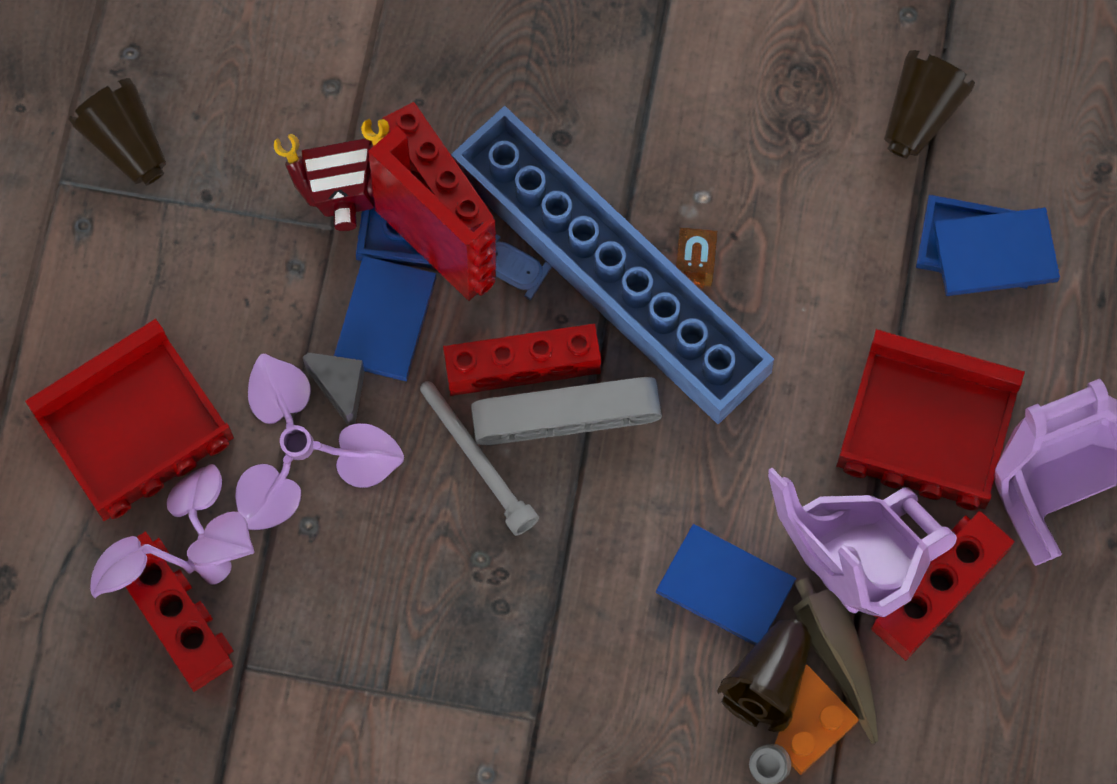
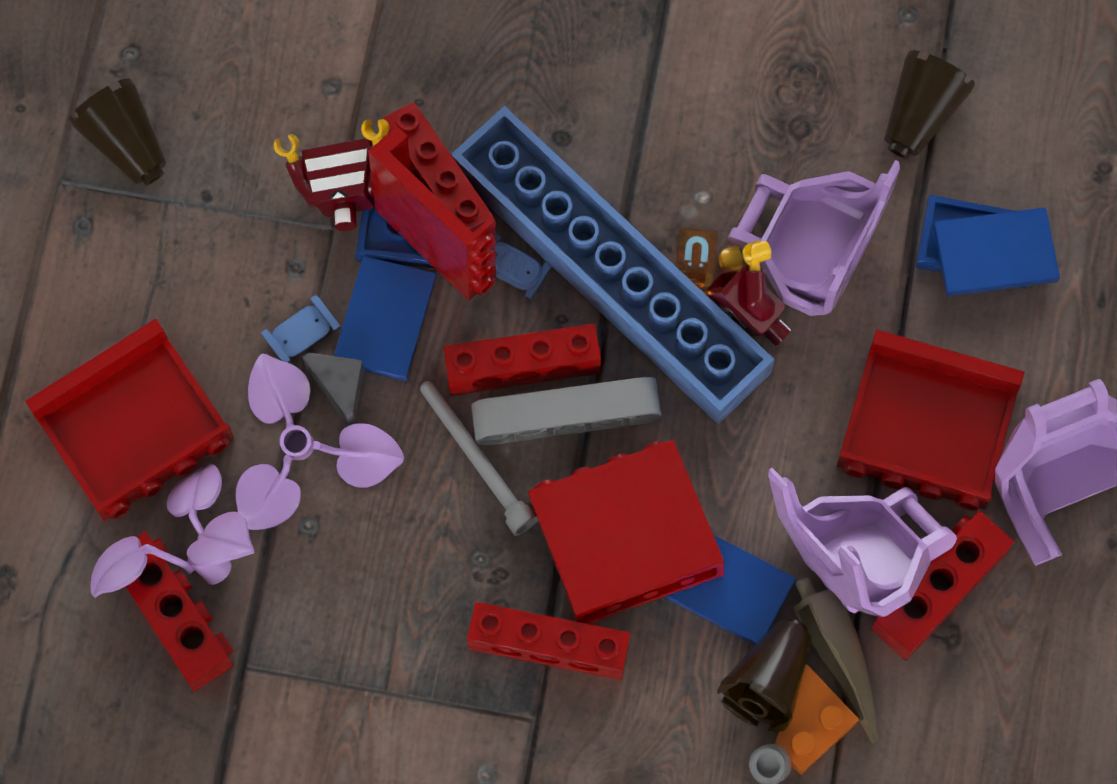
(301, 330): none -> medium blue piece
(548, 640): none -> red brick
(626, 532): none -> red panel
(743, 292): none -> dark red torso
(816, 233): none -> lavender piece

